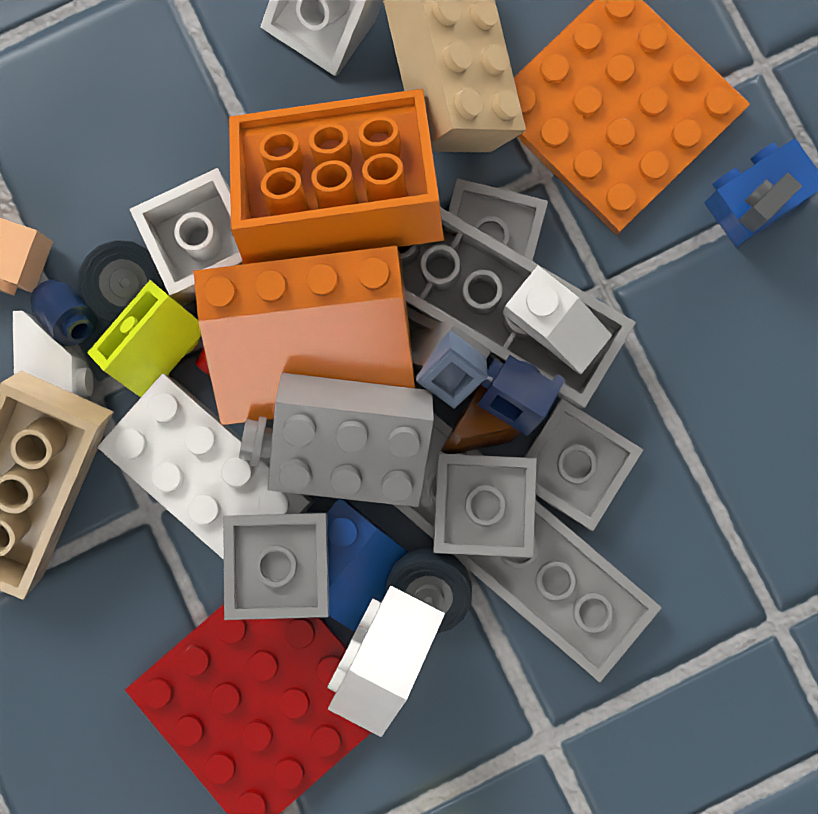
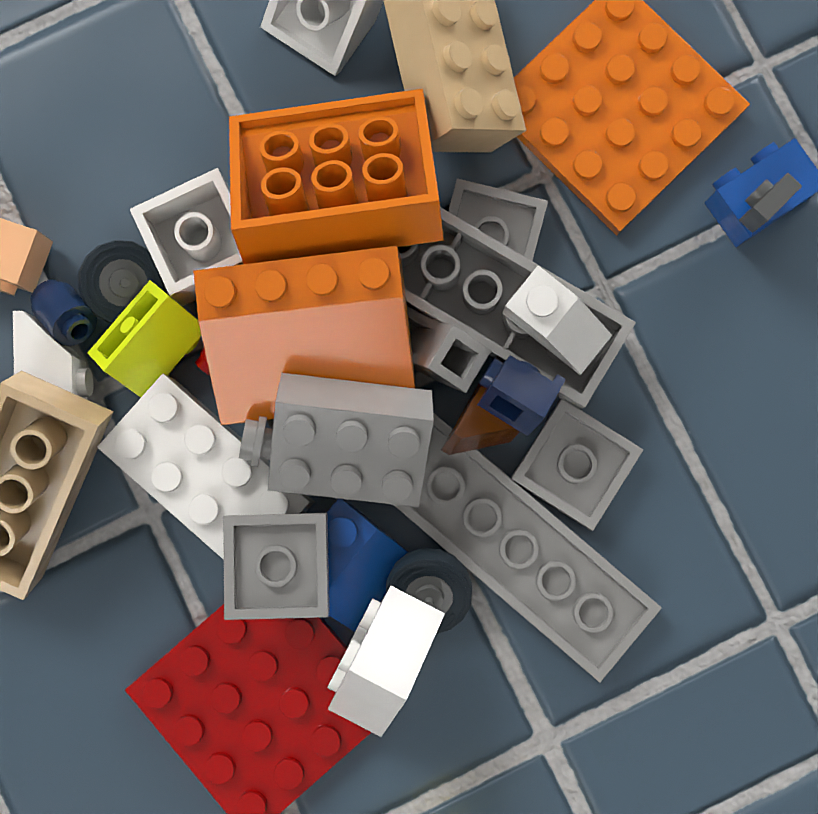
(453, 370): sand blue slope -> none
(485, 505): light grey plate -> none

